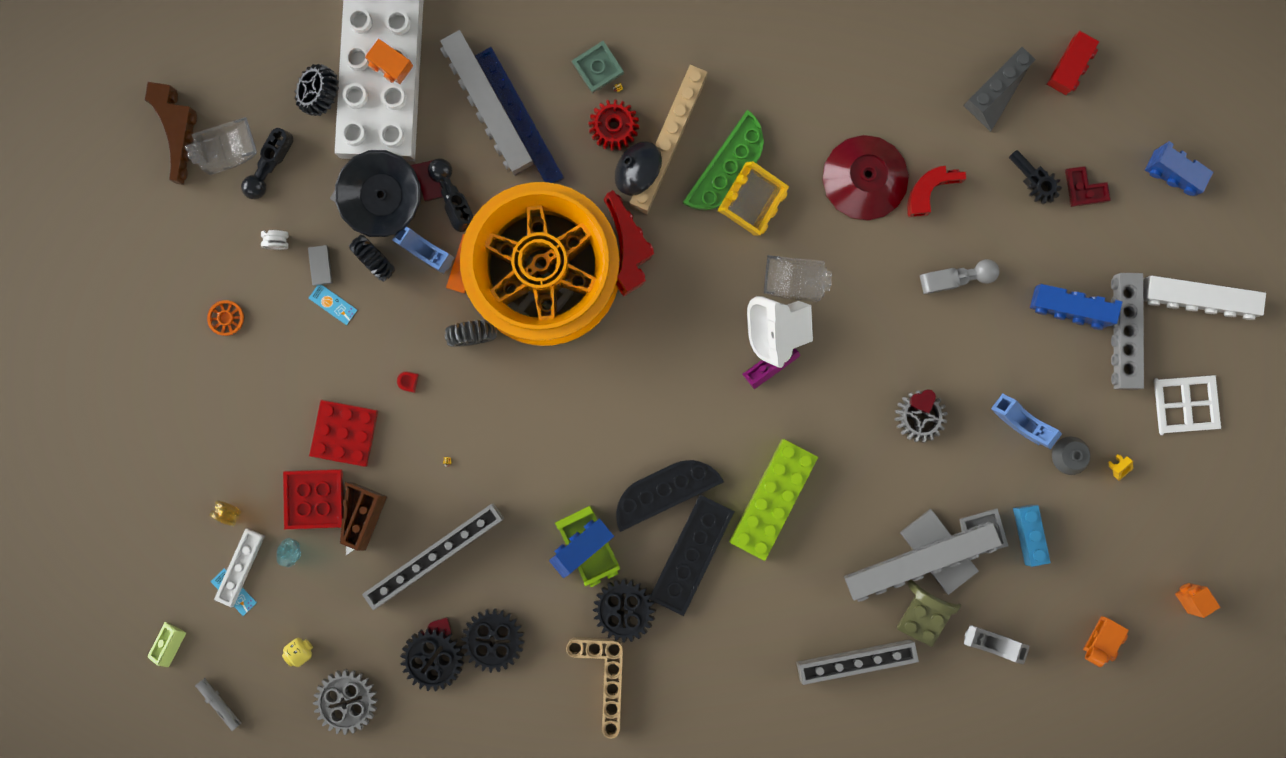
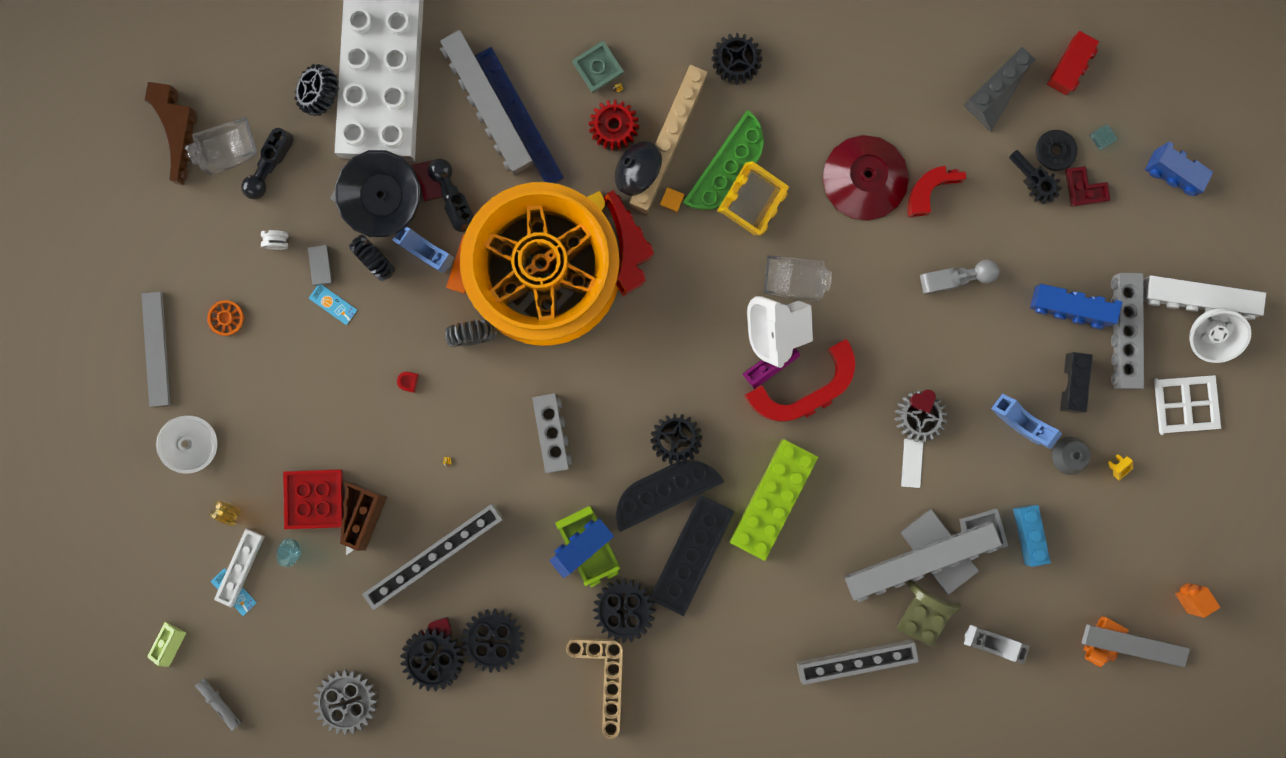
(156, 349): none -> light grey tile
(200, 447): none -> white dish
(297, 652): light yellow head -> none
(343, 433): red plate -> none
(388, 61): orange brick -> none
(541, 404): none -> light grey brick
(598, 199): none -> yellow tile
(672, 199): none -> light orange tile
(684, 441): none -> black gear
(725, 48): none -> black gear
(844, 371): none -> red arch
(912, 463): none -> white sticker
(1046, 156): none -> black wheel
(1079, 371): none -> black arch
(1103, 137): none -> clear light blue tile
(1135, 645): none -> light grey tile
(1227, 340): none -> white piece

